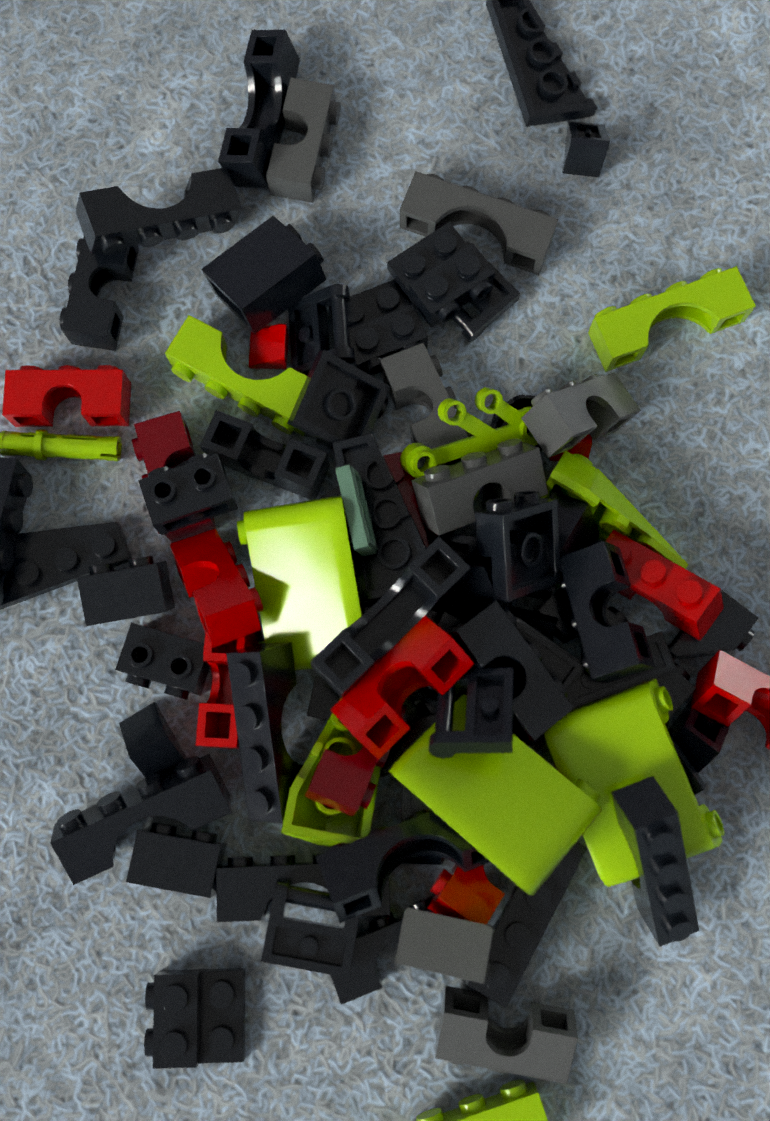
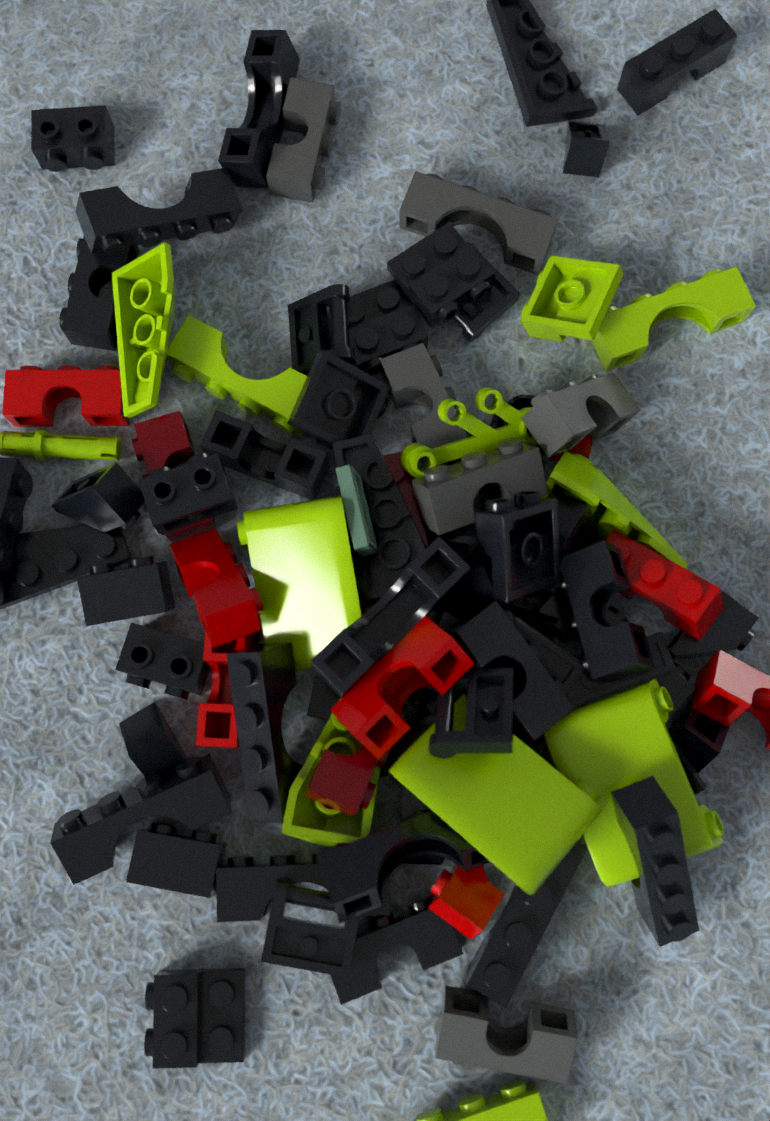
(73, 138): none -> black brick
(102, 499): none -> black slope
(143, 325): none -> lime wedge
(265, 273): black brick -> none
(269, 348): red slope -> none
(445, 945): dark grey panel -> none
(570, 298): none -> lime plate
(693, 49): none -> black arch

